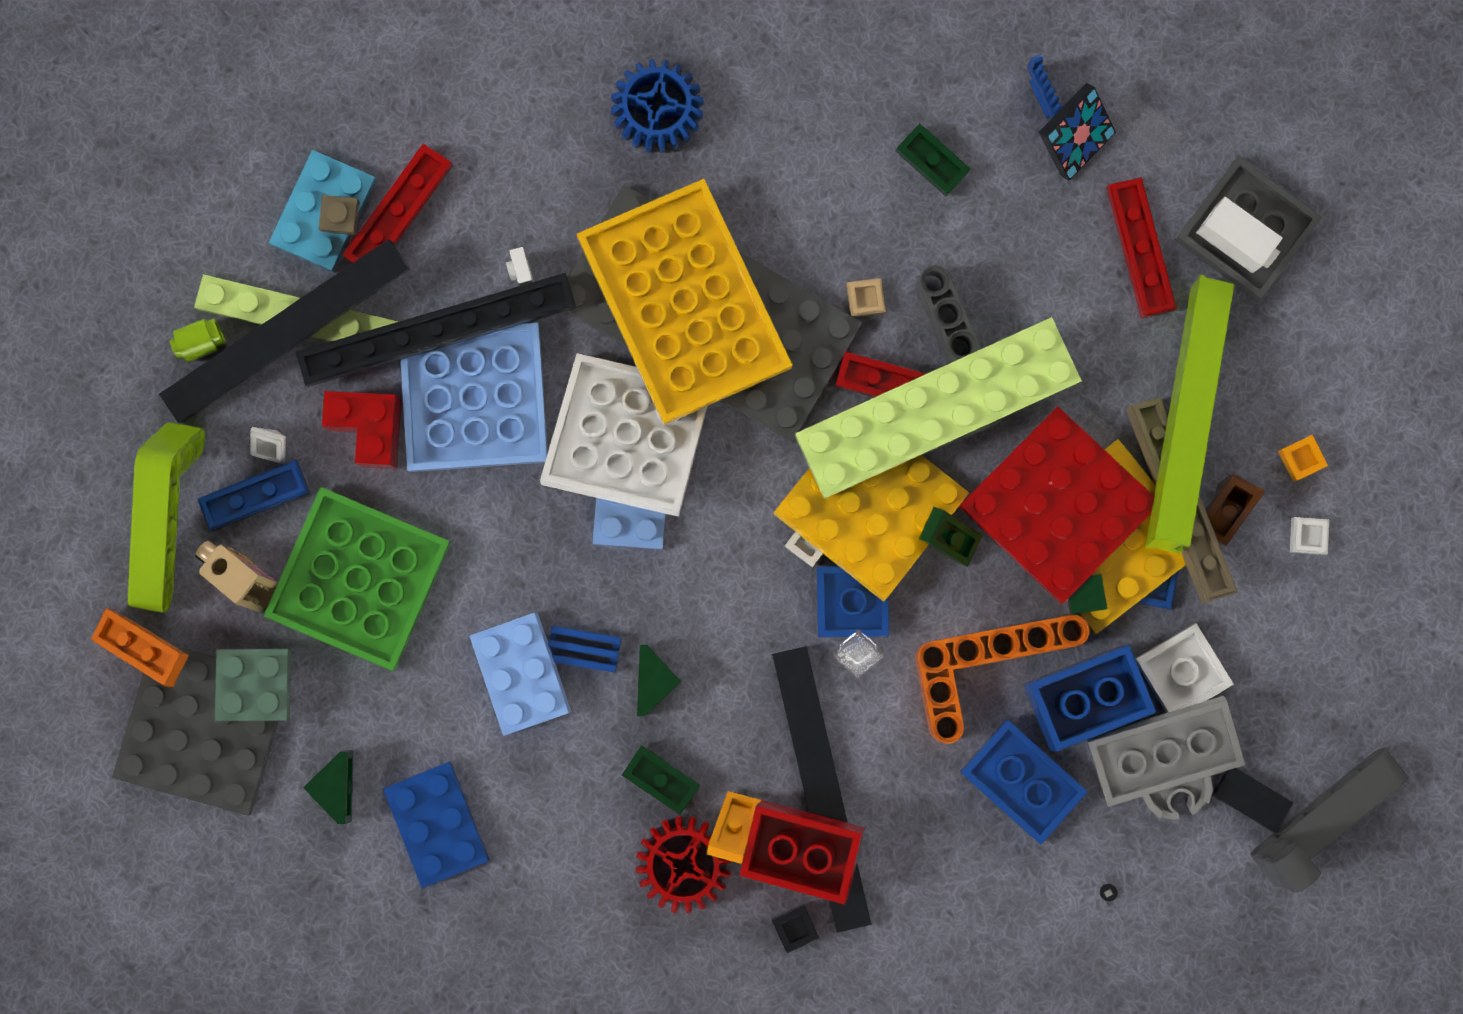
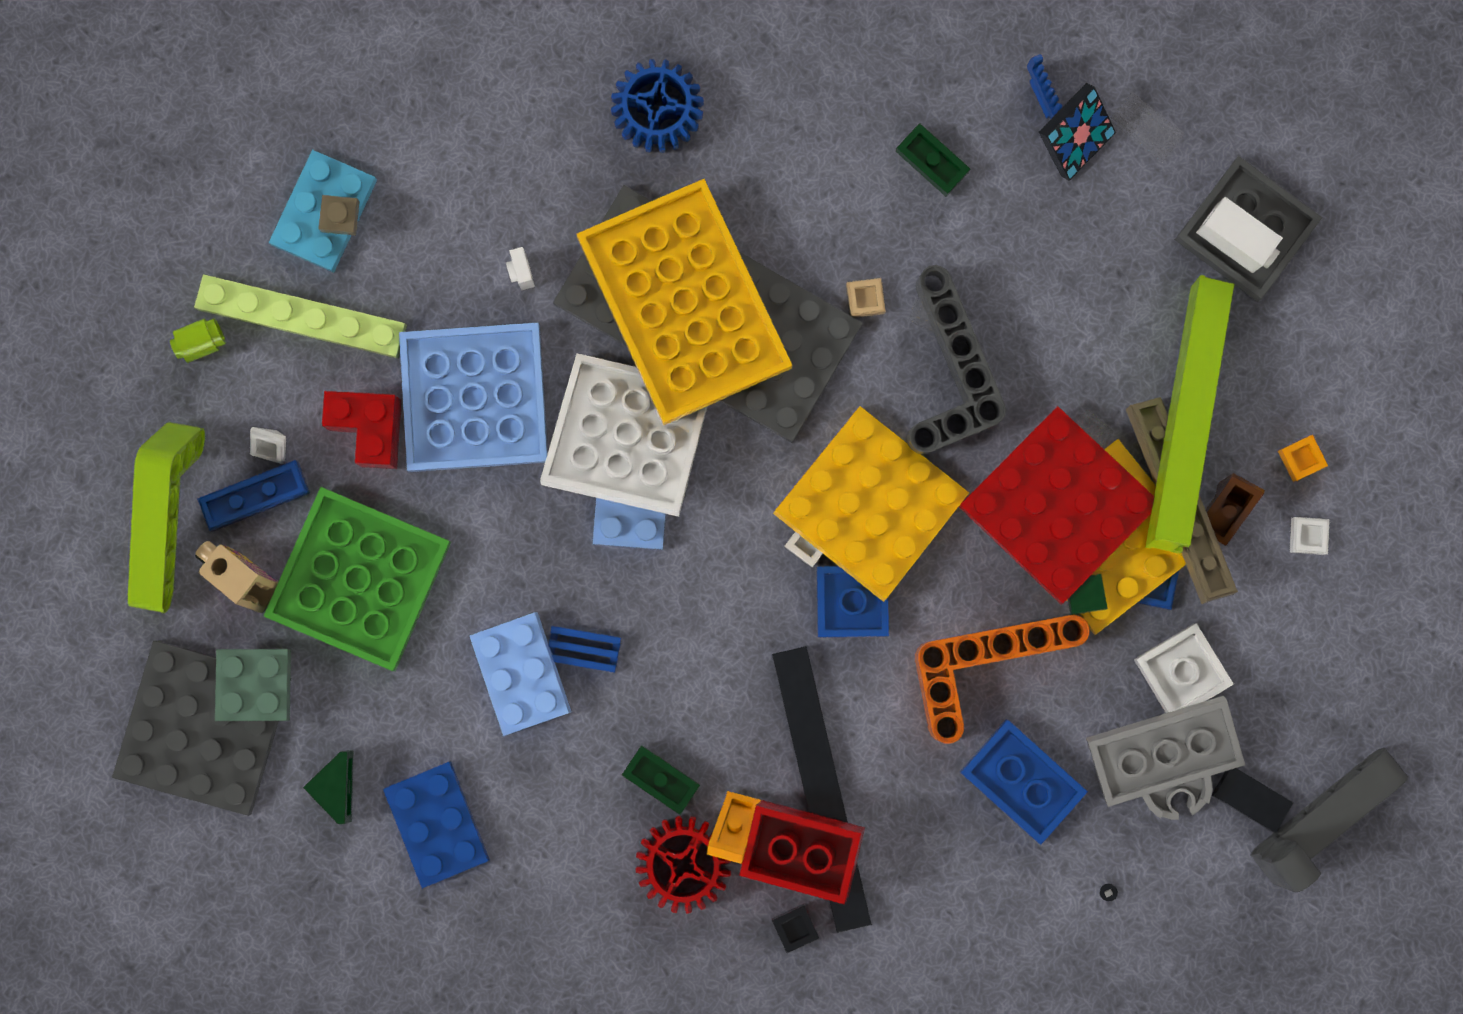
(139, 647): orange plate -> none
(284, 331): black tile -> none
(401, 202): red plate -> none
(435, 330): black tile -> none
(654, 680): dark green slope -> none
(858, 653): clear tile -> none
(871, 376): red plate -> none
(937, 408): yellowish green plate -> none
(950, 536): dark green plate -> none
(1089, 698): blue brick -> none
(1141, 247): red tile -> none

